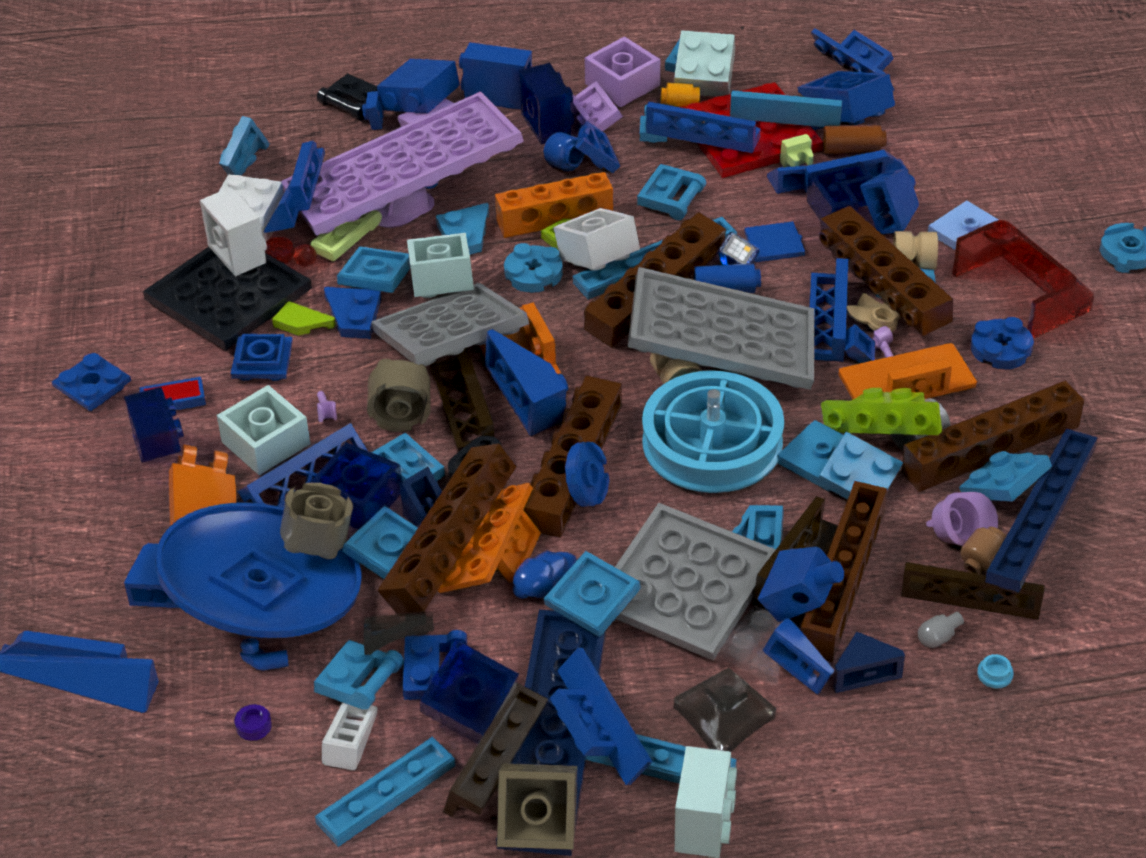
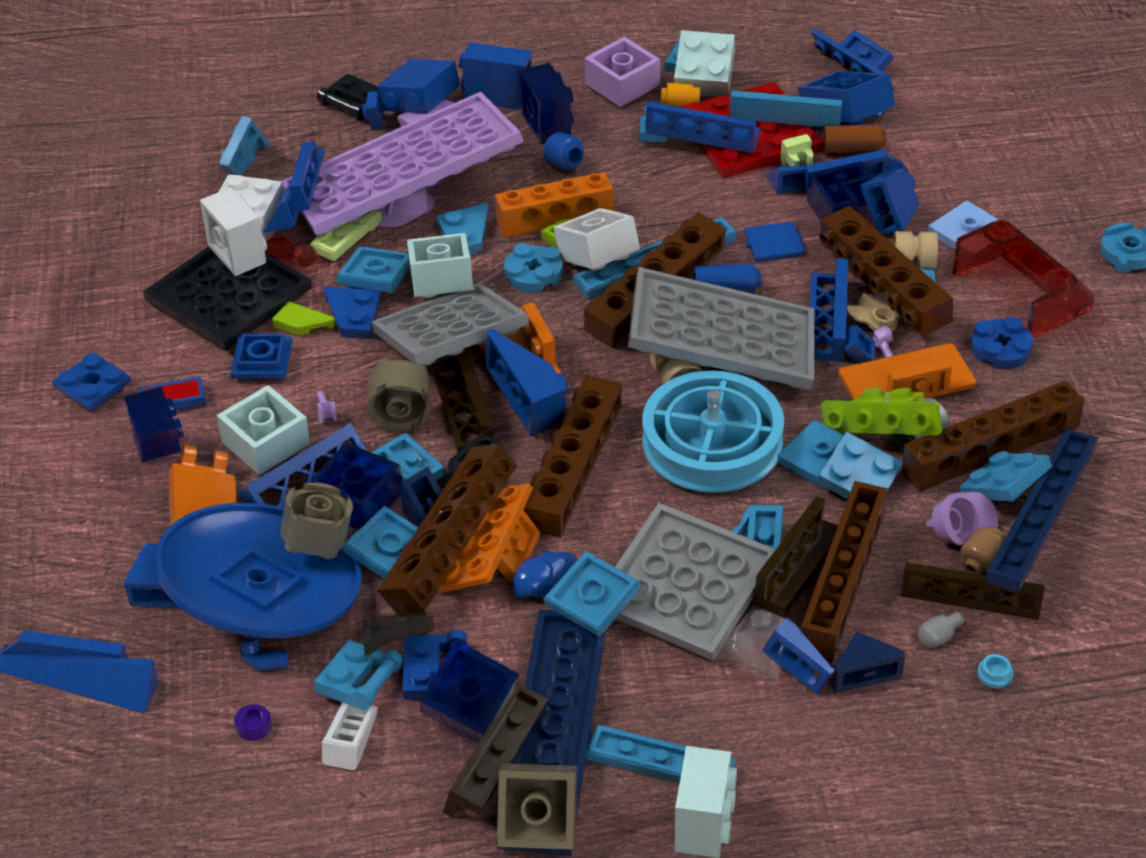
(385, 791): dark azure tile -> none
(586, 474): blue tile -> none
(595, 107): lavender bracket -> none
(596, 718): blue bracket -> none
(597, 147): blue wing -> none
(663, 186): dark azure plate -> none
(724, 710): clear smoke plate -> none
(737, 250): slope -> none
(799, 582): blue torso -> none

